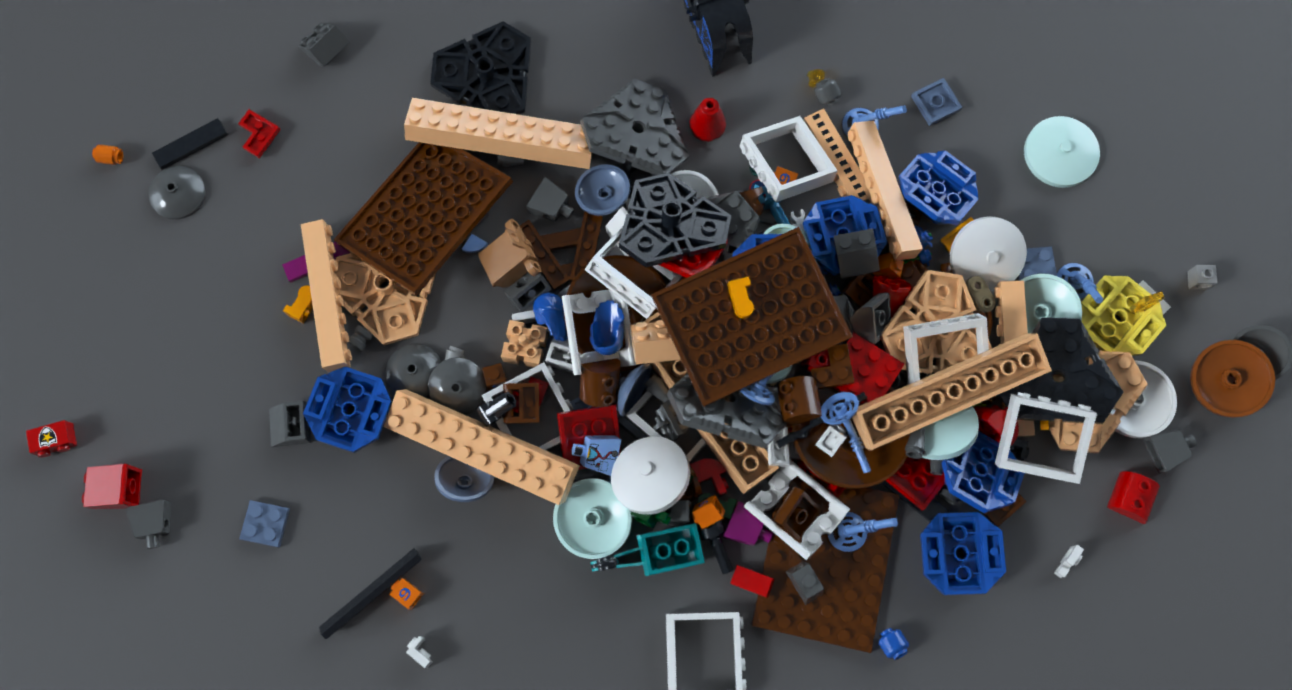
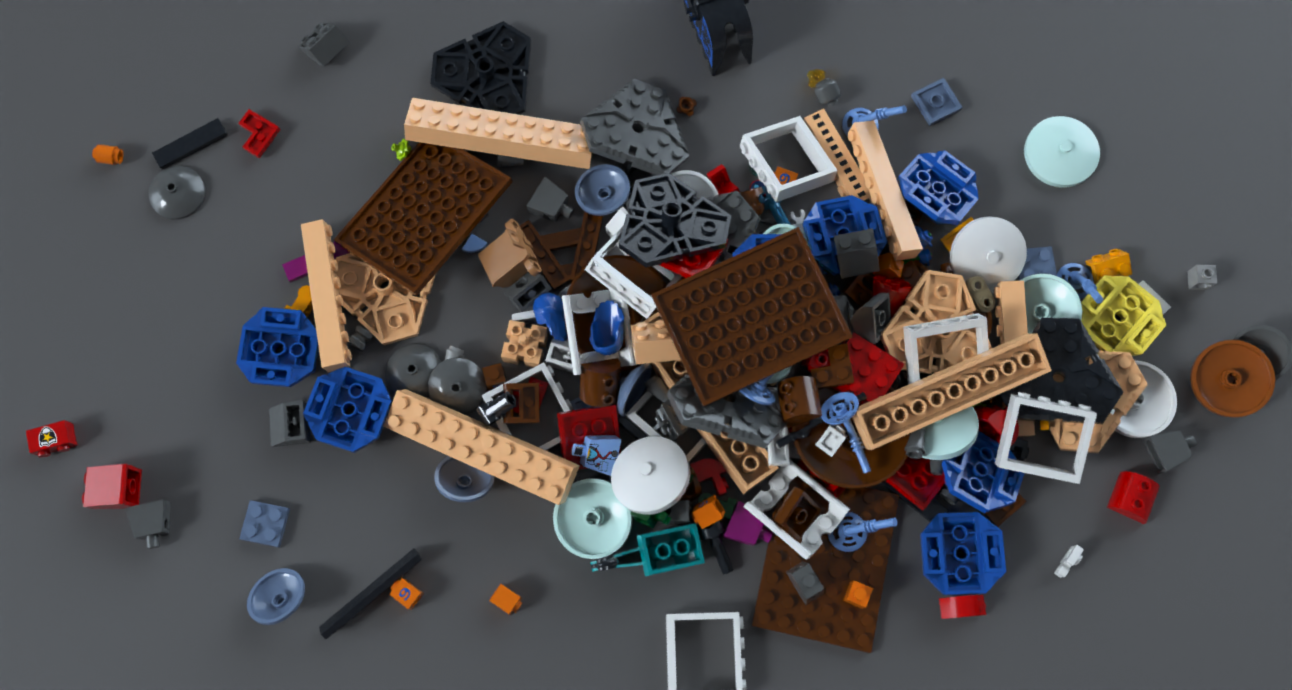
(262, 338): none -> blue piece
(275, 596): none -> sand blue dish
(402, 149): none -> lime plant
(421, 655): white bracket -> none
(506, 599): none -> orange brick
(686, 101): none -> reddish brown plate
(708, 120): red cone -> none
(721, 180): none -> red brick
(742, 305): light orange leg -> none
(752, 581): red tile -> none
(858, 594): none -> orange brick
(893, 643): blue head -> none
(962, 606): none -> red brick
(1110, 264): none -> light orange bracket
(1147, 302): clear yellow tile -> none

